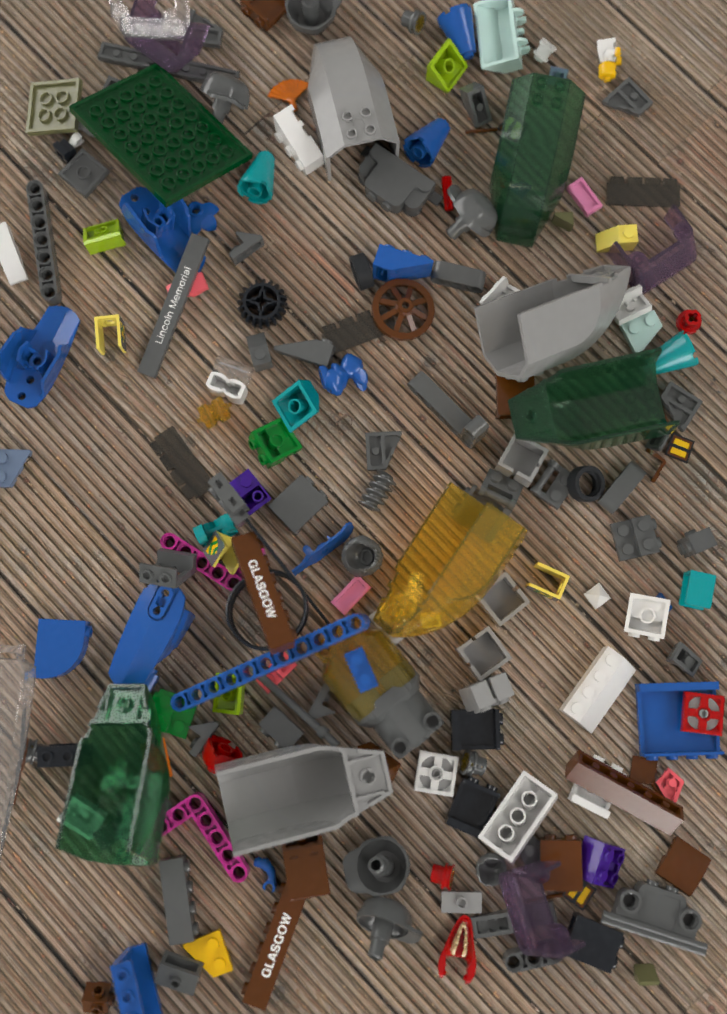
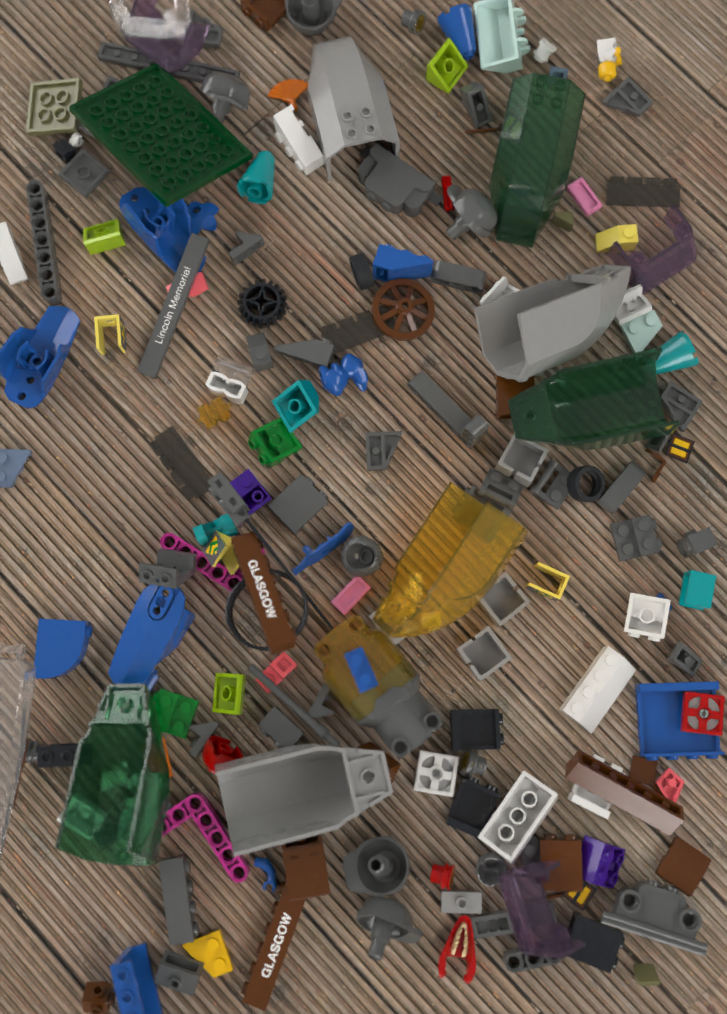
(277, 662): blue beam -> none
(377, 491): dark grey piece -> none
(426, 142): blue cone -> none
(488, 692): light grey piece -> none
(597, 596): white slope -> none
(691, 327): red piece -> none

